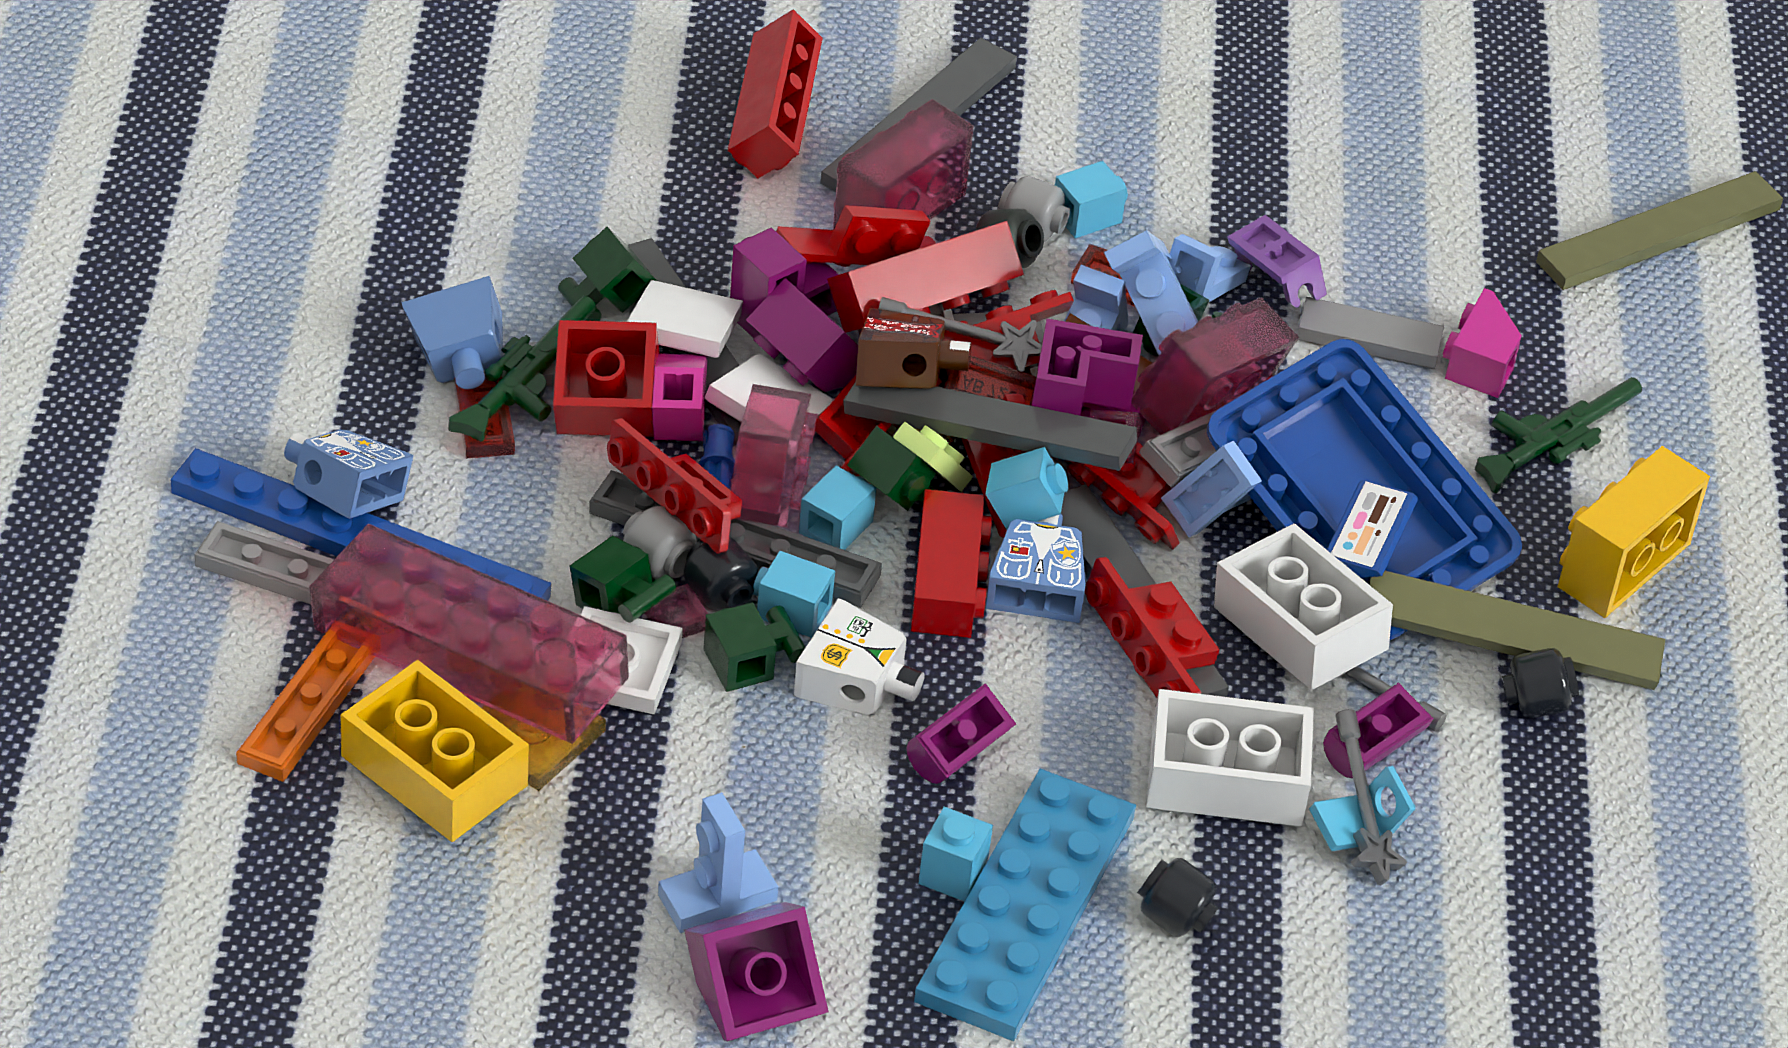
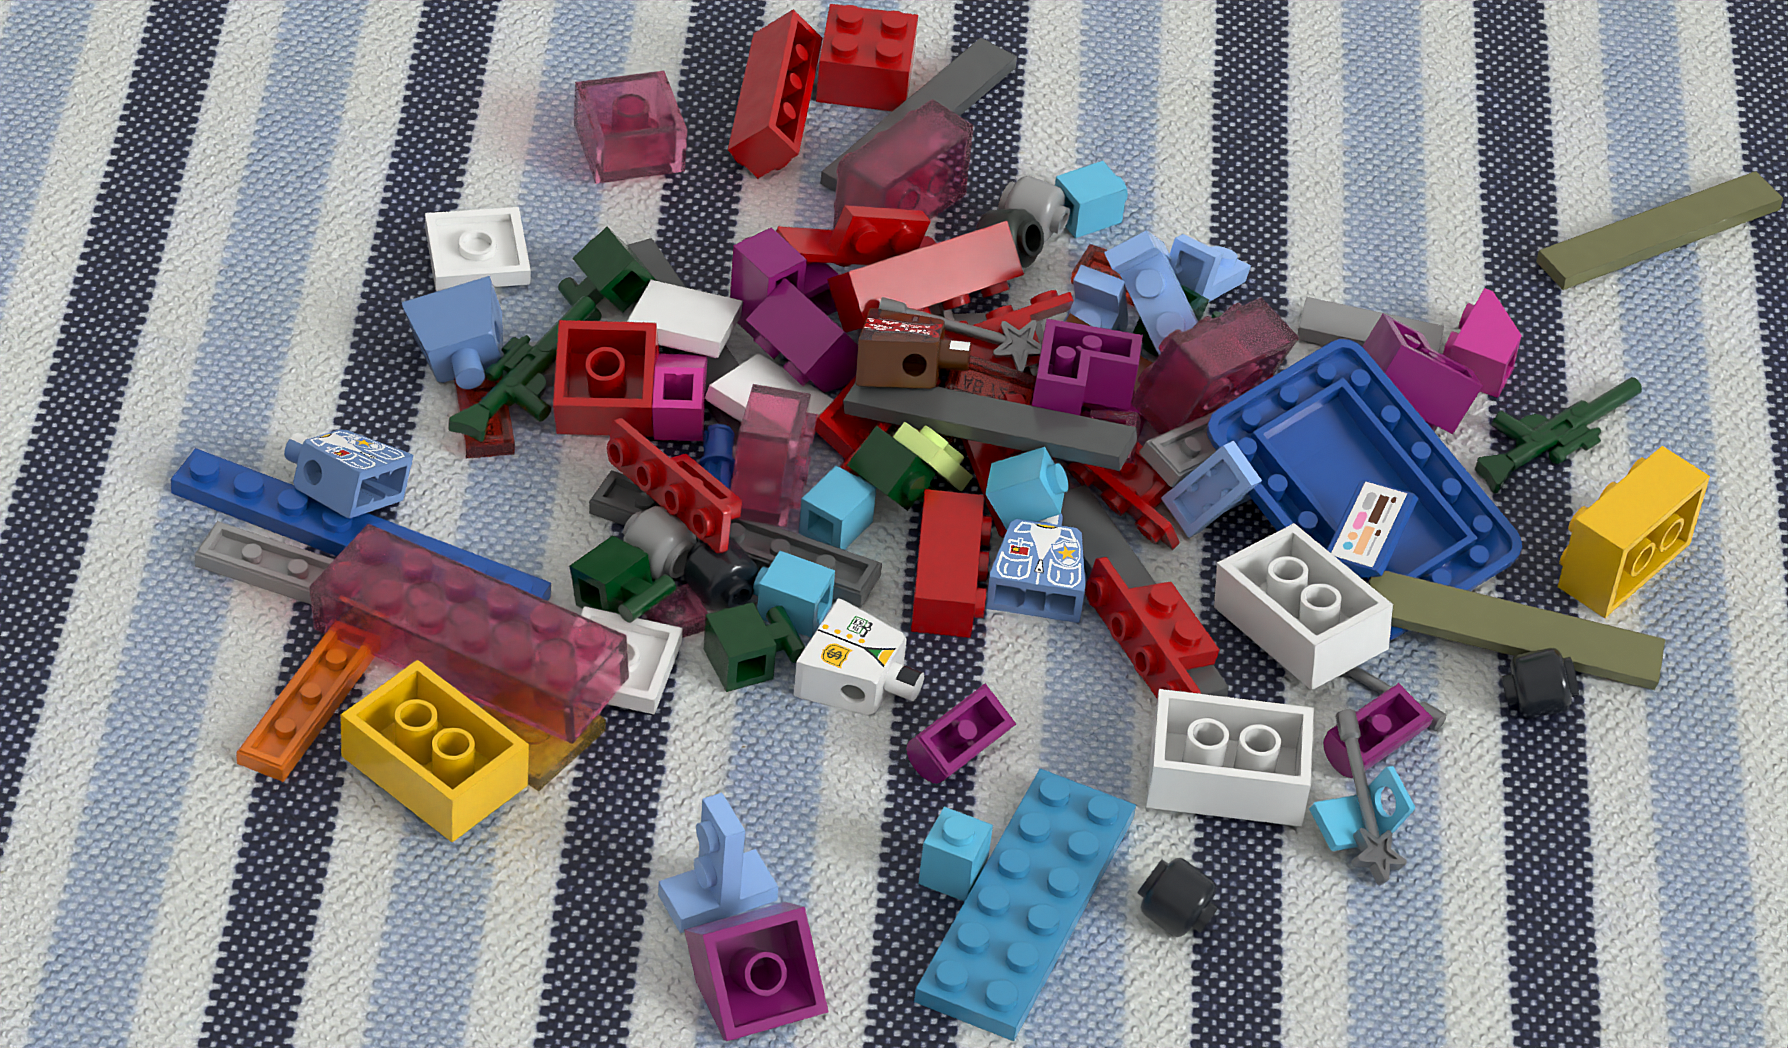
(477, 246): none -> white plate
(630, 126): none -> clear pink brick
(866, 57): none -> red brick
(1280, 257): medium lavender hinge -> none
(1430, 381): none -> magenta brick

